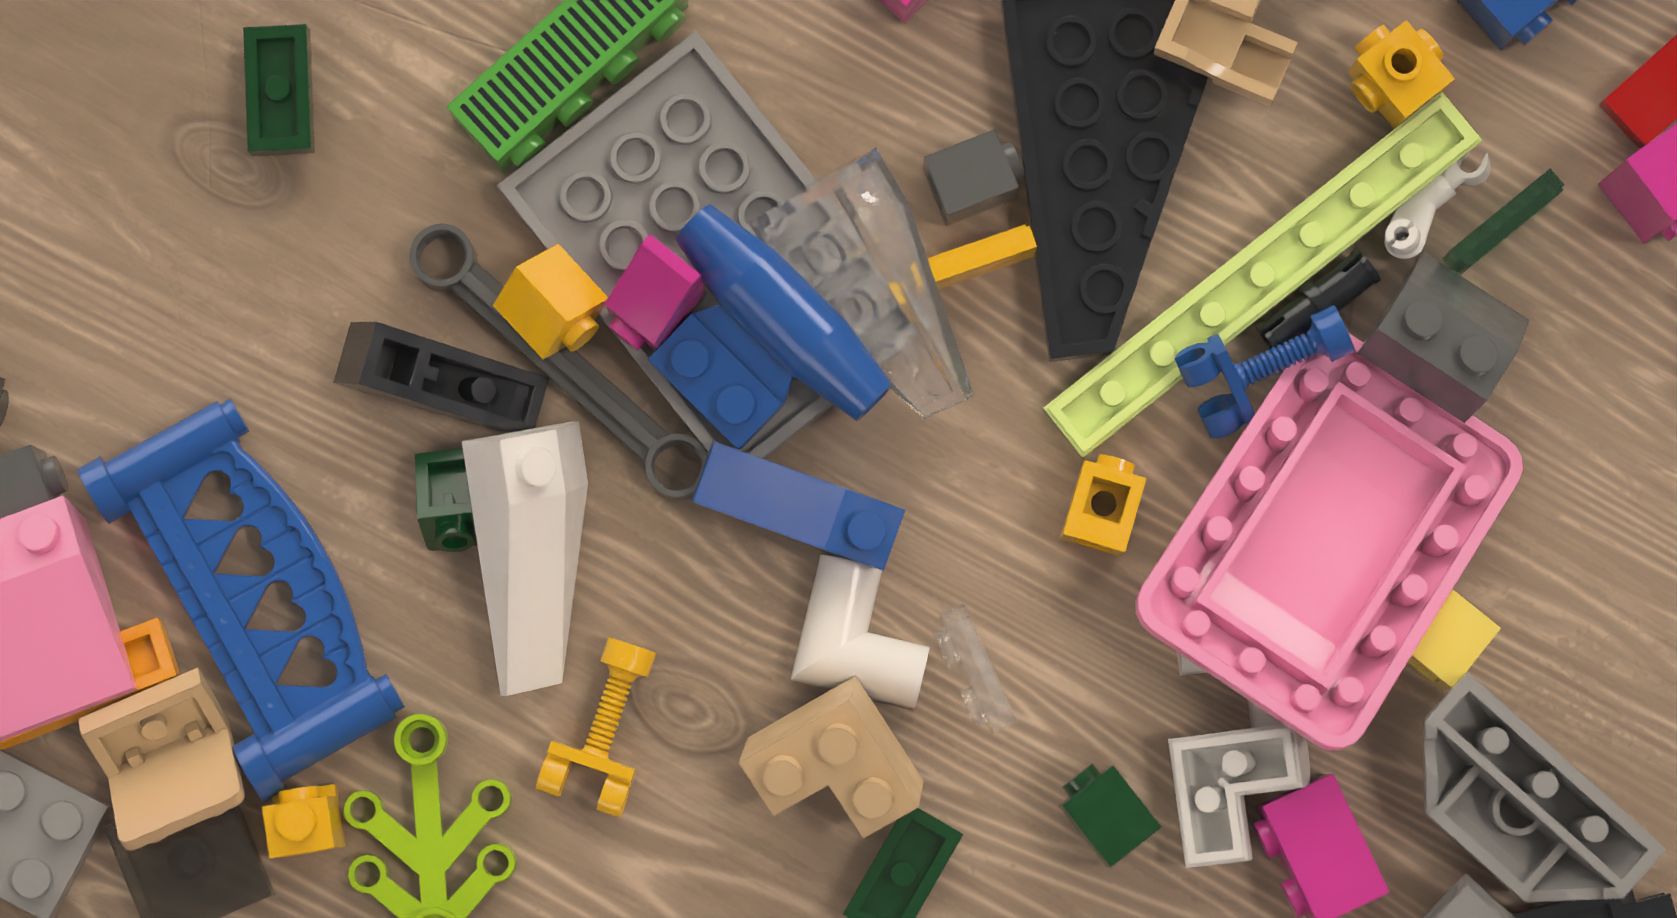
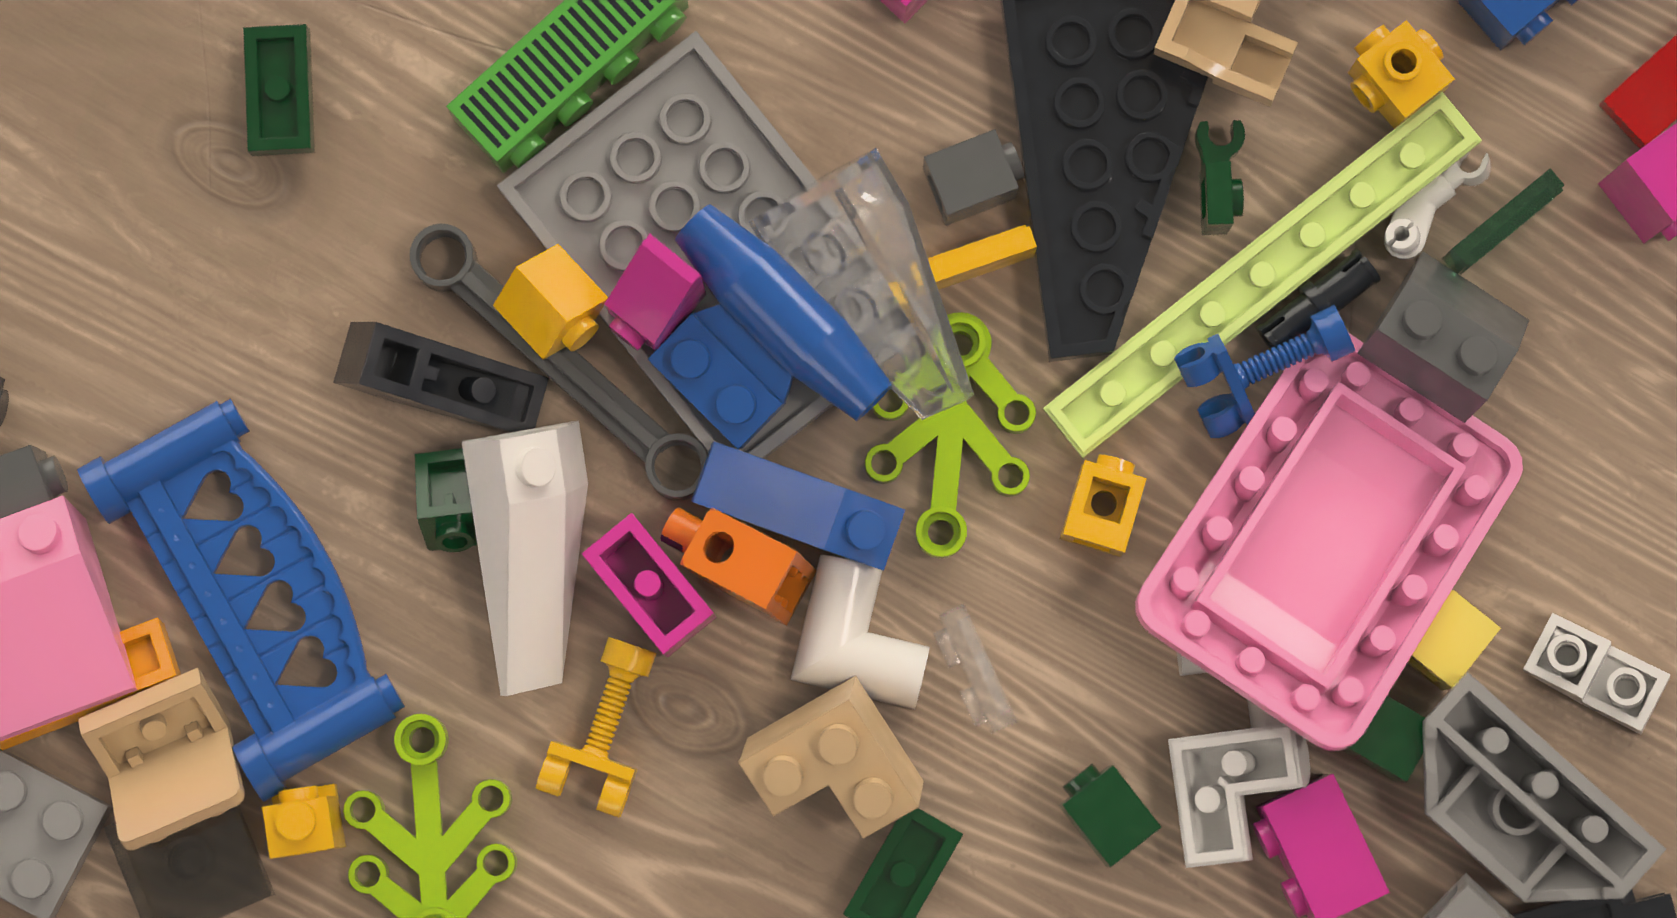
(649, 585): none -> dark pink brick
(757, 572): none -> orange torso
(951, 428): none -> lime plant
(1219, 194): none -> dark green plate
(1391, 741): none -> dark green brick
(1596, 673): none -> white slope

